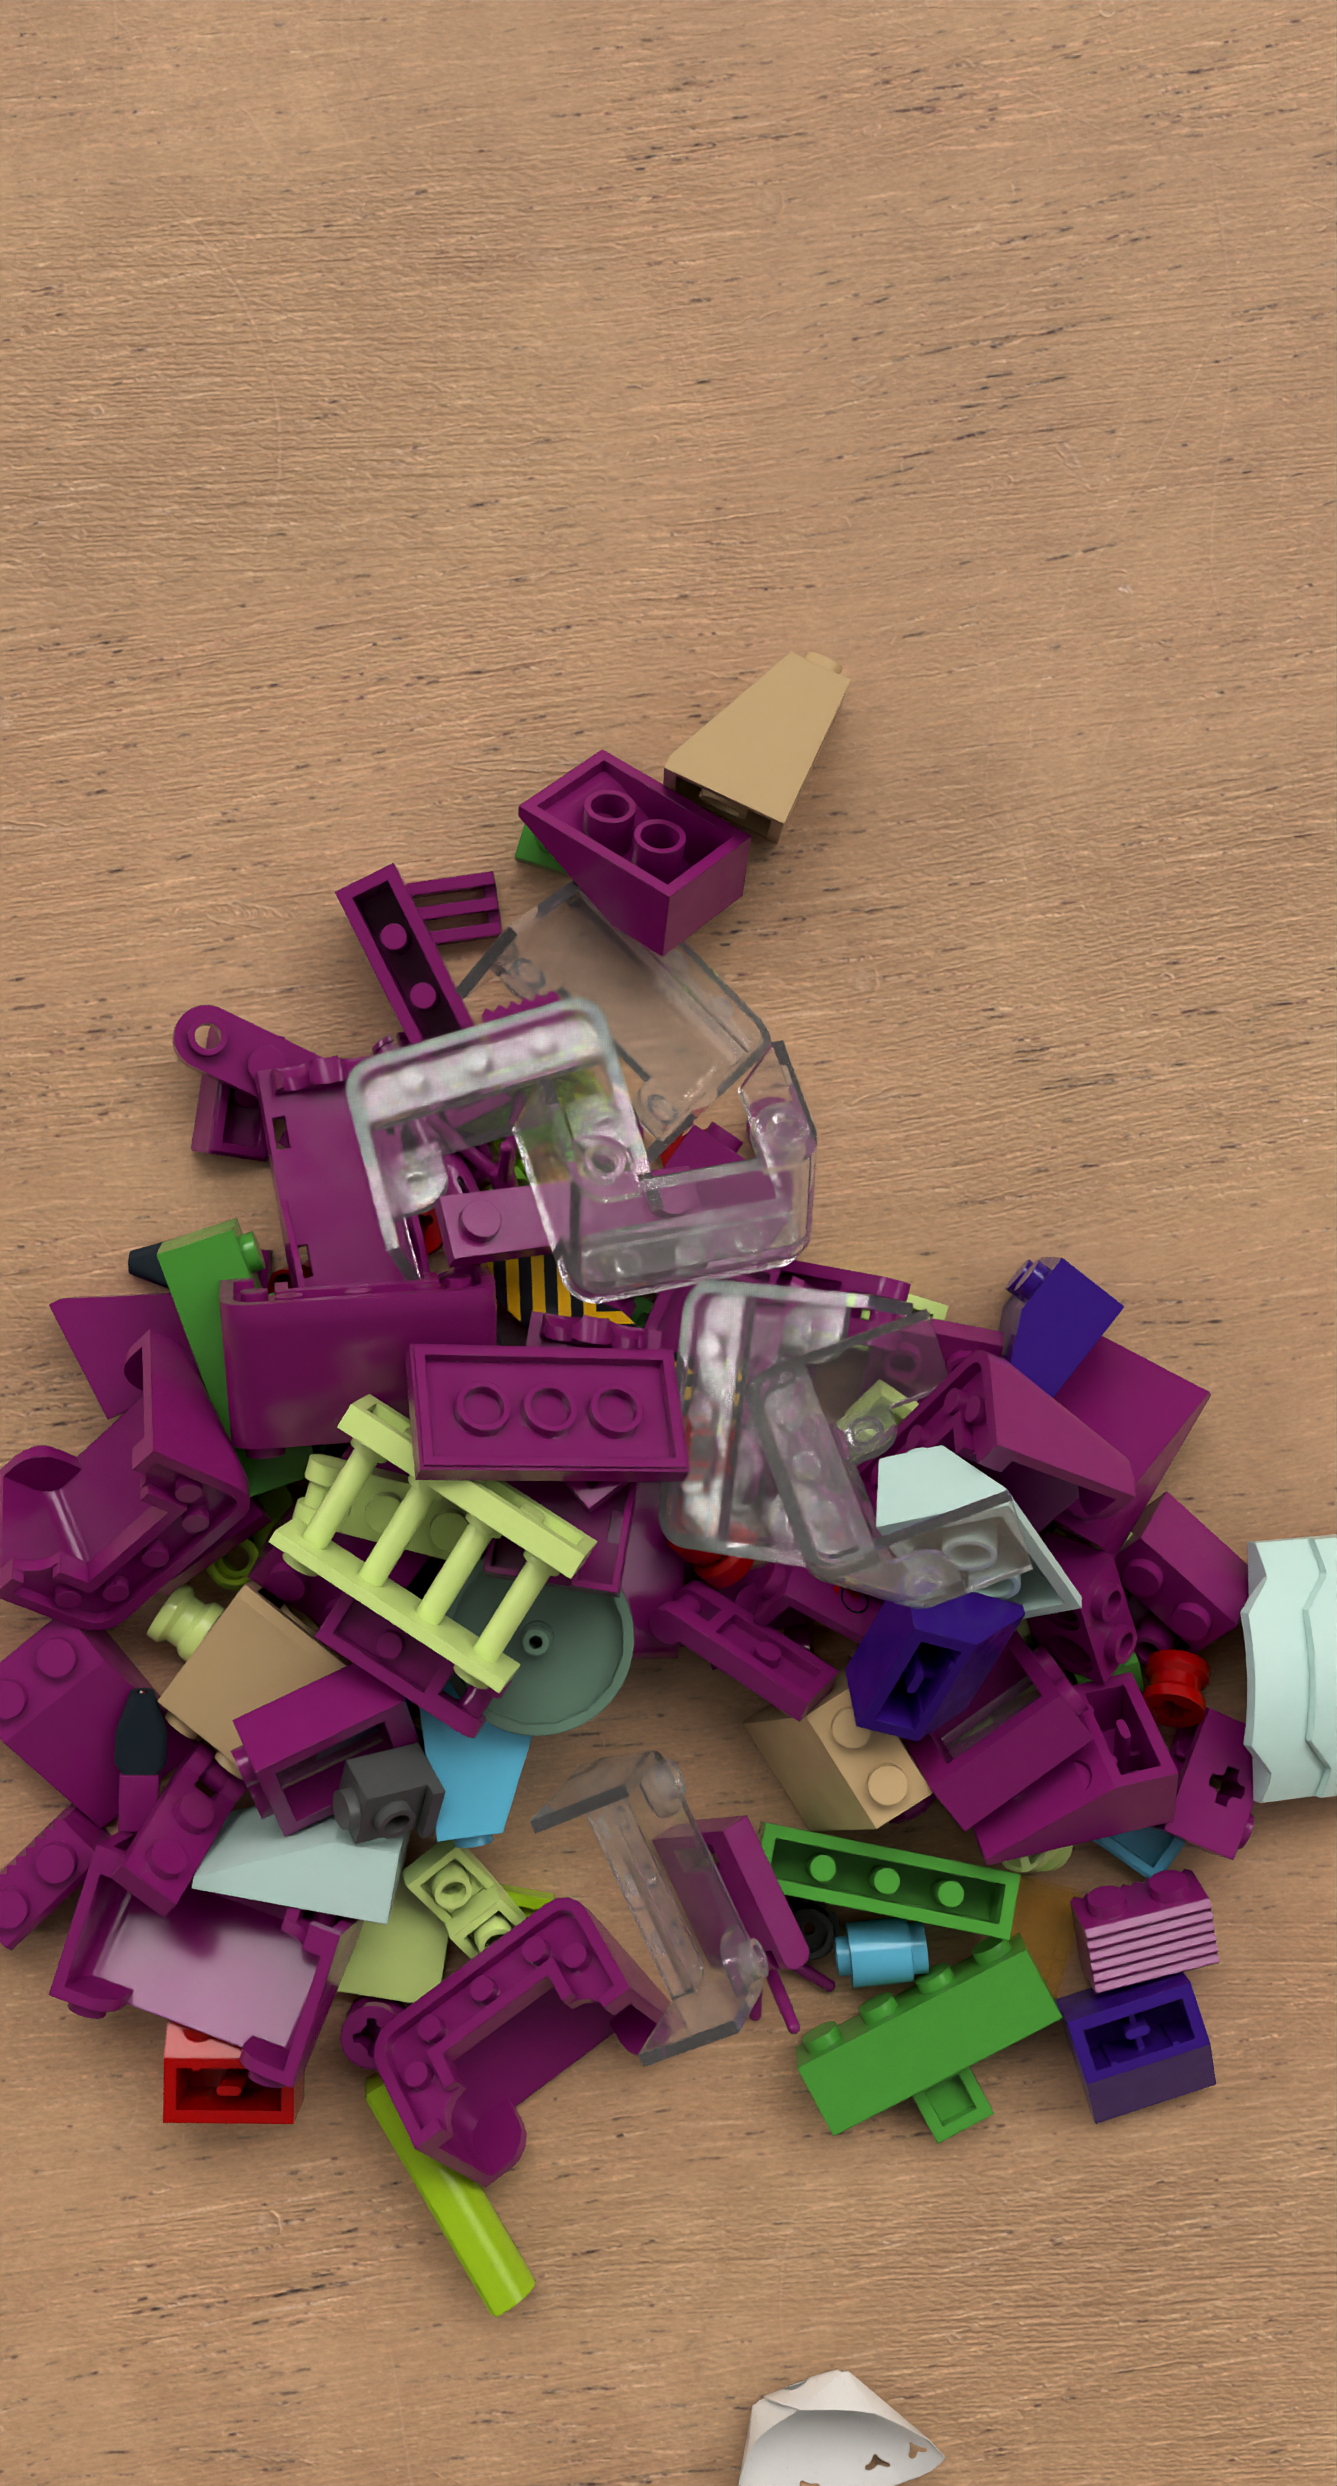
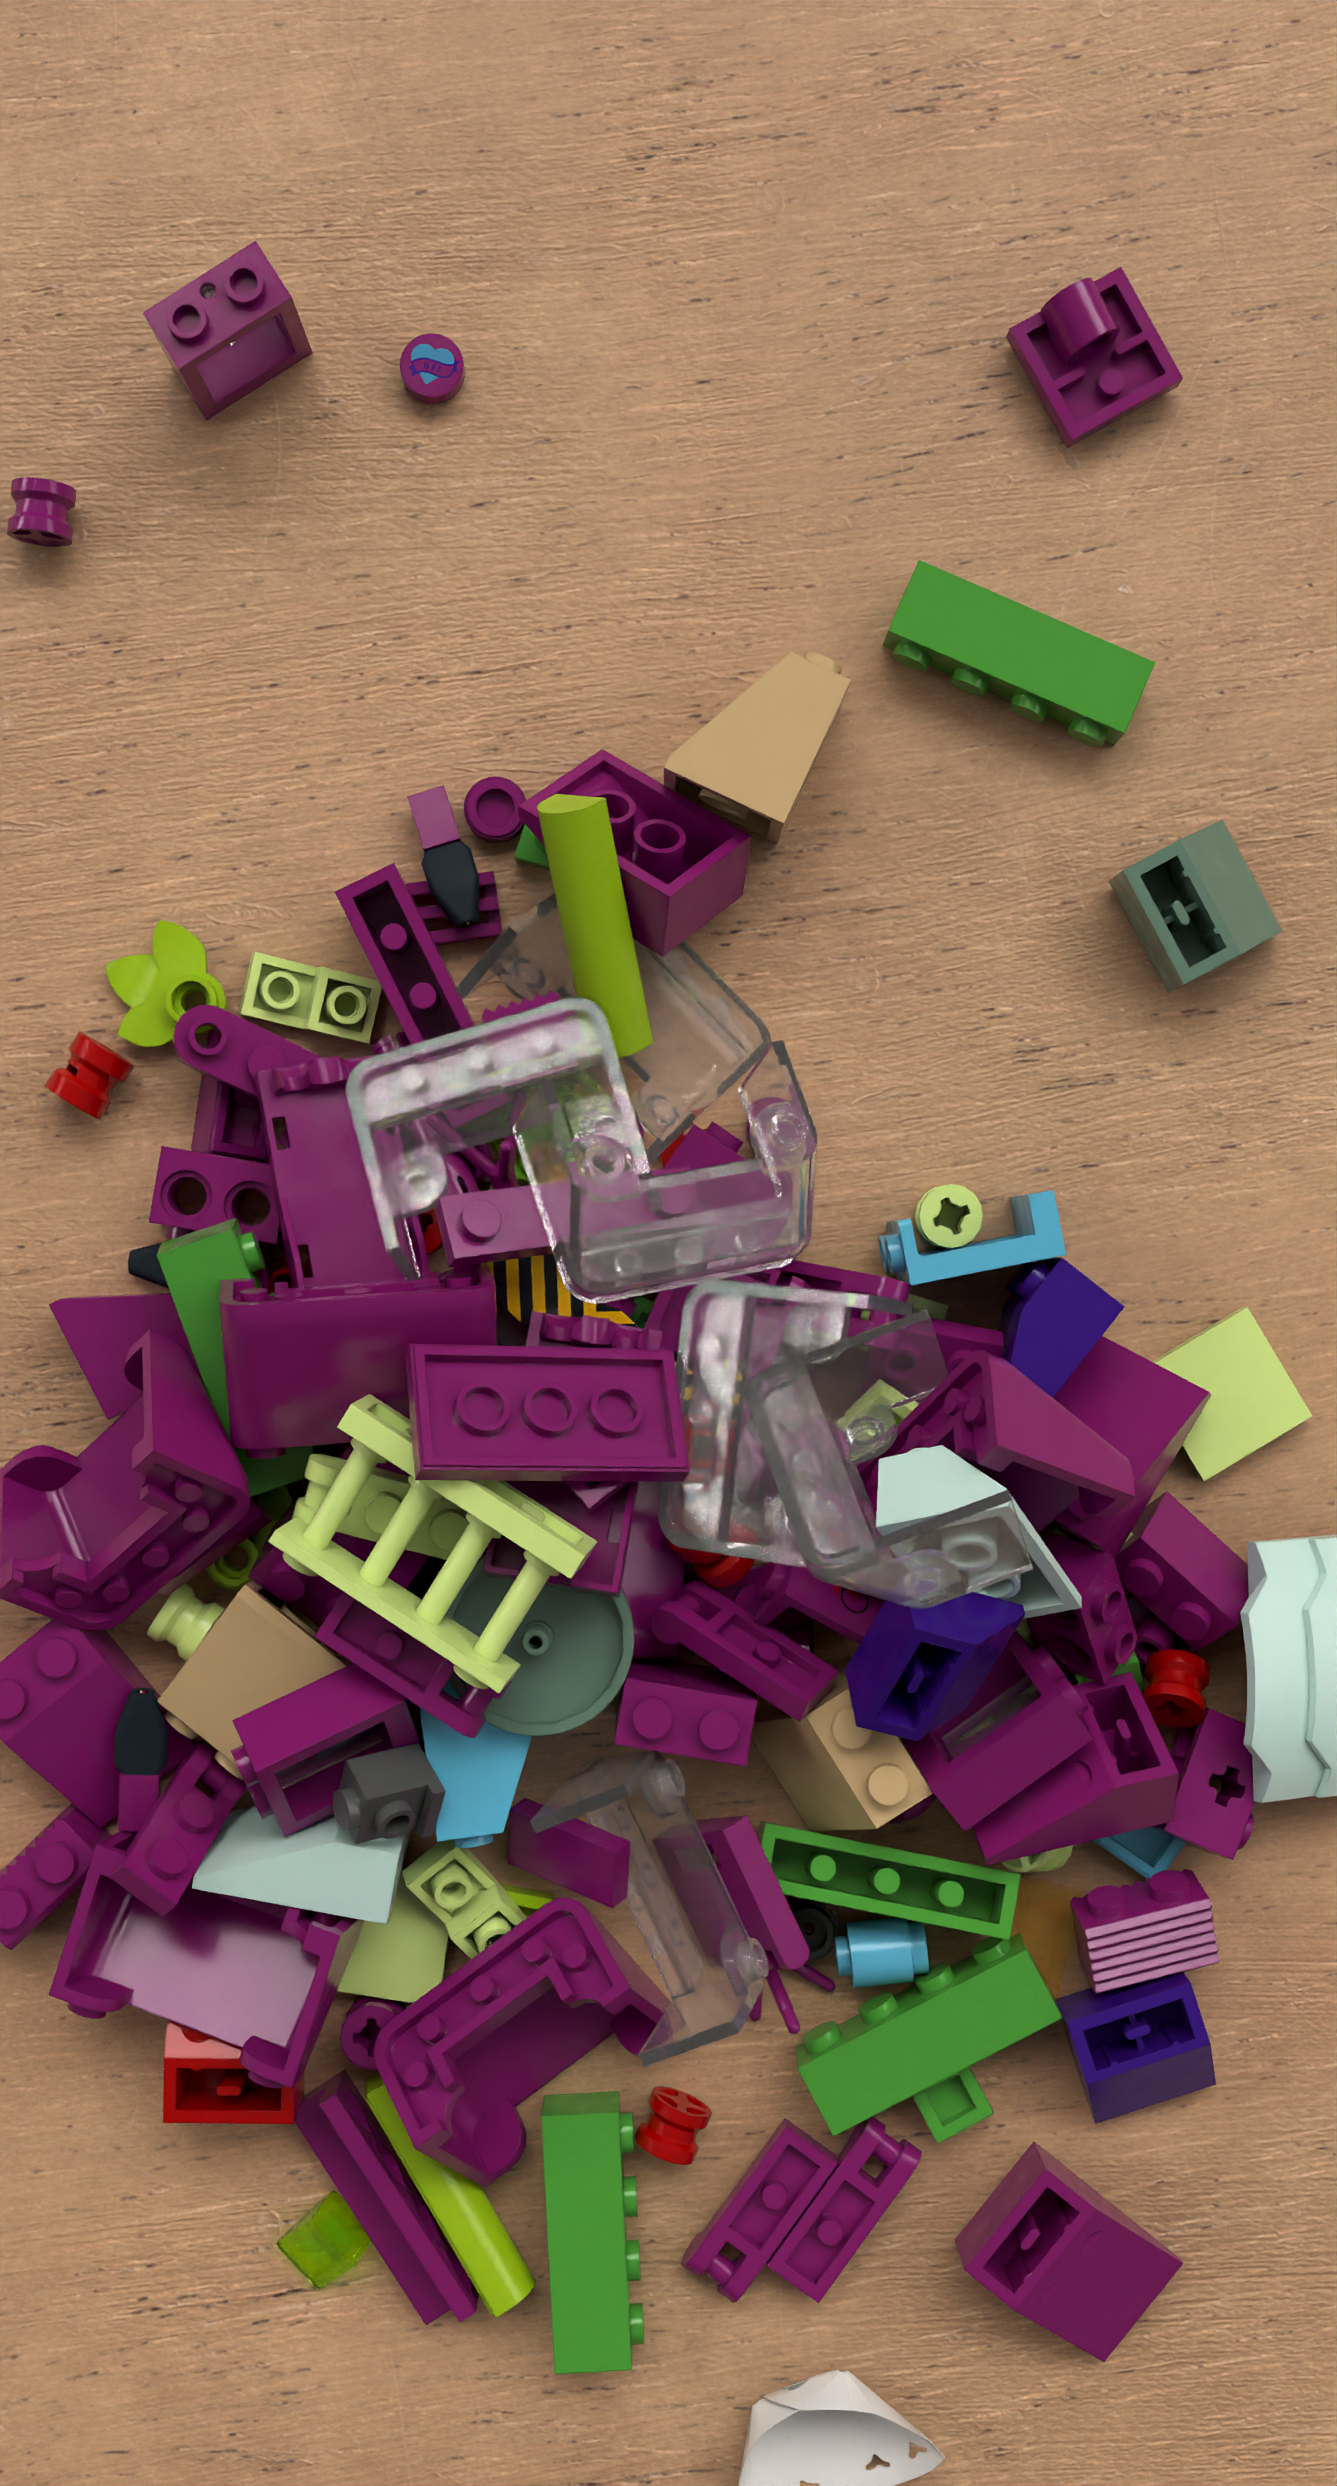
(41, 512): none -> magenta wheel
(89, 1075): none -> red wheel
(160, 983): none -> lime plate
(225, 1185): none -> magenta brick
(239, 305): none -> magenta window
(310, 998): none -> yellowish green slope
(325, 2241): none -> clear neon green slope
(385, 2199): none -> magenta fence
(432, 368): none -> magenta tile
(446, 859): none -> black piece
(493, 809): none -> magenta tile
(570, 1855): none -> magenta tile
(588, 2232): none -> bright green brick
(595, 914): none -> lime brick
(673, 2125): none -> red wheel
(685, 1711): none -> magenta brick
(761, 2209): none -> magenta plate
(844, 2209): none -> magenta plate
(937, 1219): none -> yellowish green wheel
(1017, 656): none -> bright green brick
(1036, 1239): none -> medium azure panel
(1064, 2255): none -> magenta slope
(1093, 355): none -> magenta plate
(1194, 905): none -> sand green slope
(1248, 1390): none -> yellowish green tile

